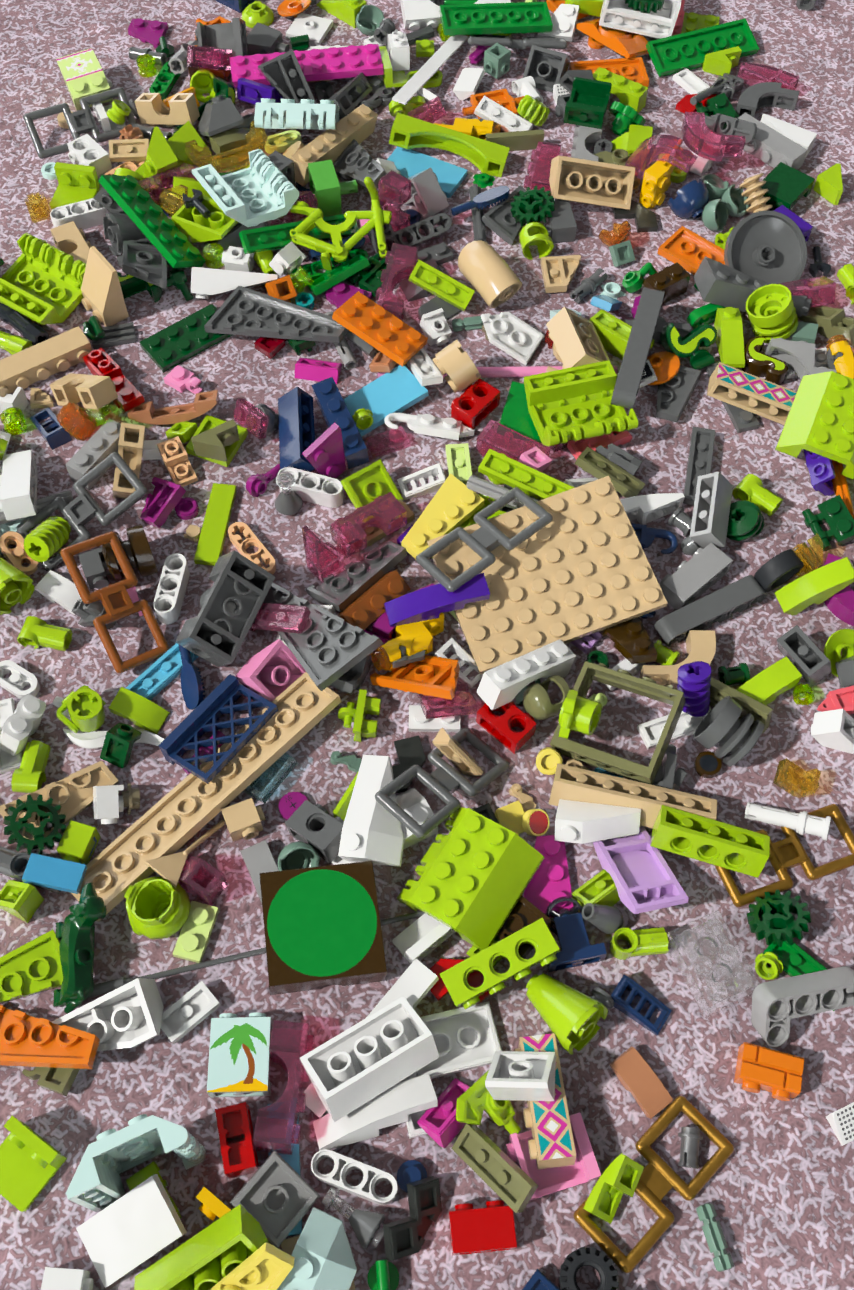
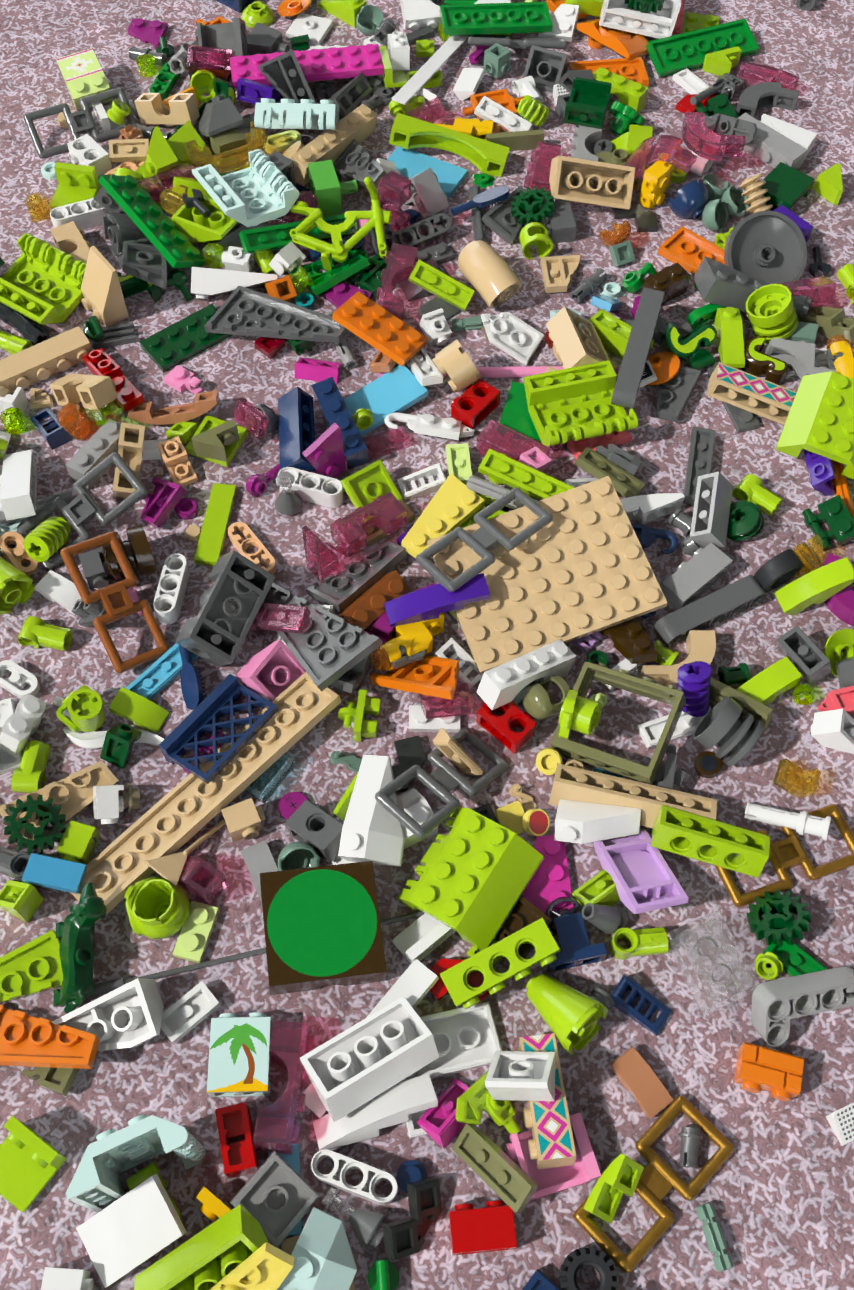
(362, 345): dark grey tile -> none

